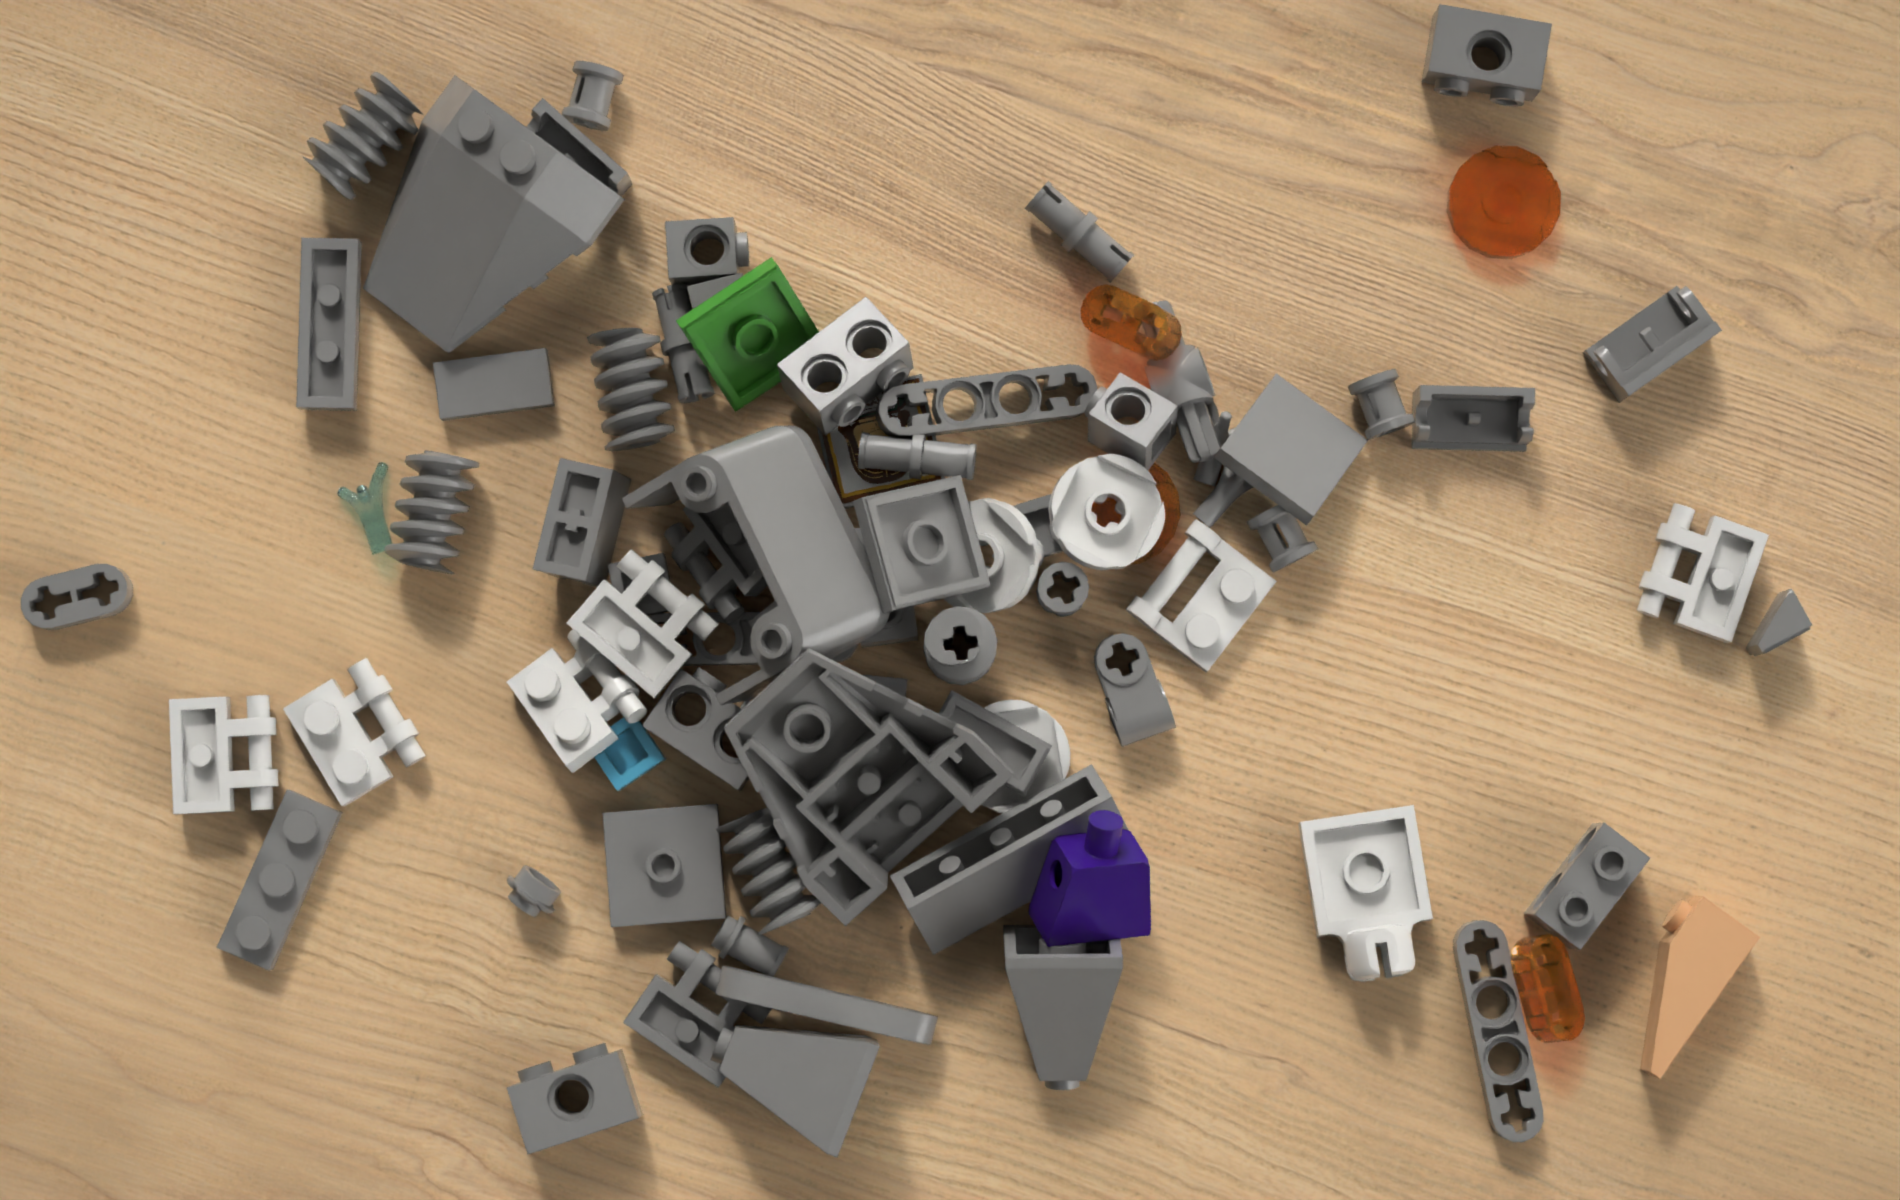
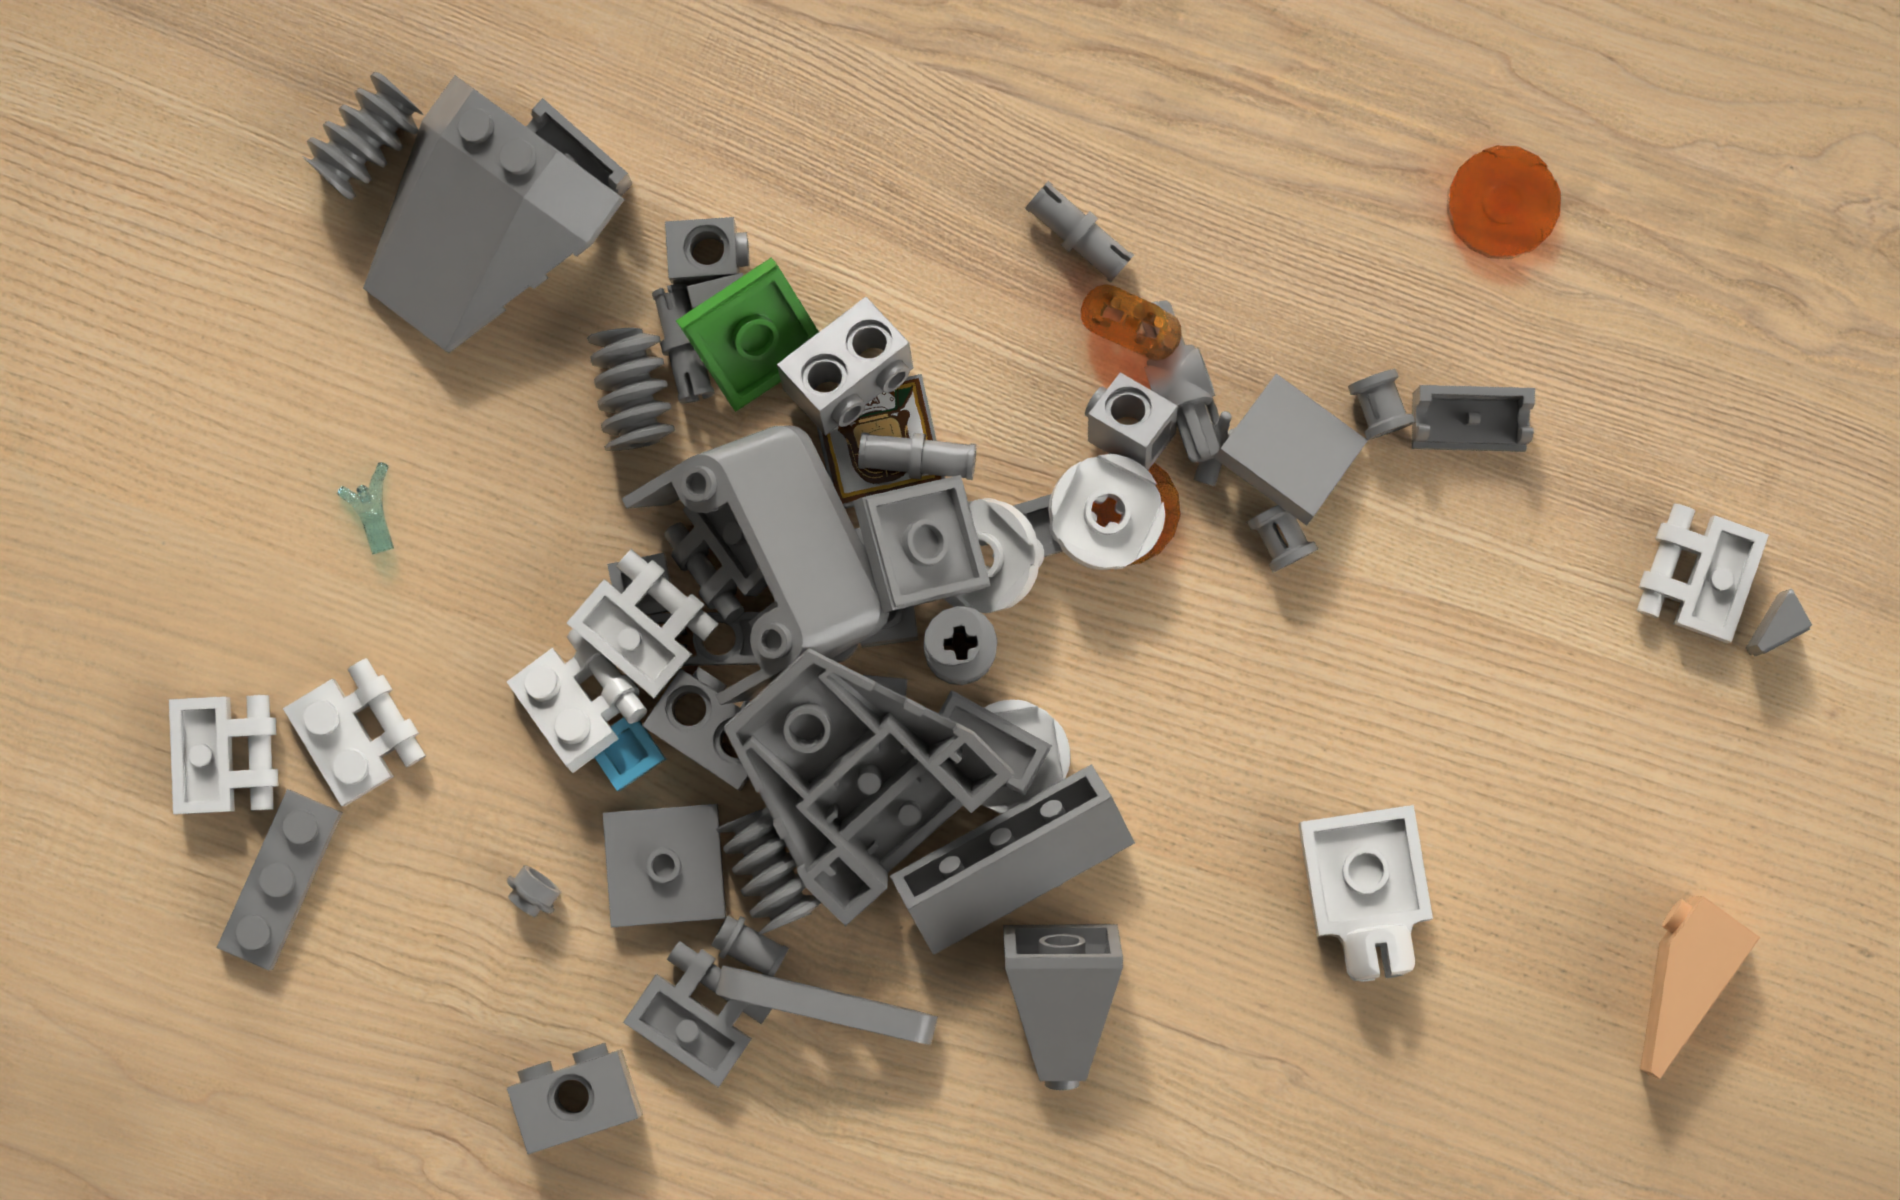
(73, 584): light grey beam -> none
(329, 324): light grey plate -> none
(430, 510): light grey piece -> none
(493, 384): light grey tile -> none
(581, 522): light grey hinge -> none
(592, 95): light grey bush -> none
(800, 1076): light grey slope -> none
(985, 396): light grey beam -> none
(1068, 573): light grey bush -> none
(1093, 885): dark purple torso -> none
(1136, 699): light grey piece -> none
(1215, 609): white plate -> none
(1224, 494): light grey bar -> none
(1506, 1028): light grey beam -> none
(1516, 41): light grey brick -> none
(1547, 988): clear orange beam -> none
(1587, 885): light grey brick -> none
(1651, 342): light grey hinge -> none

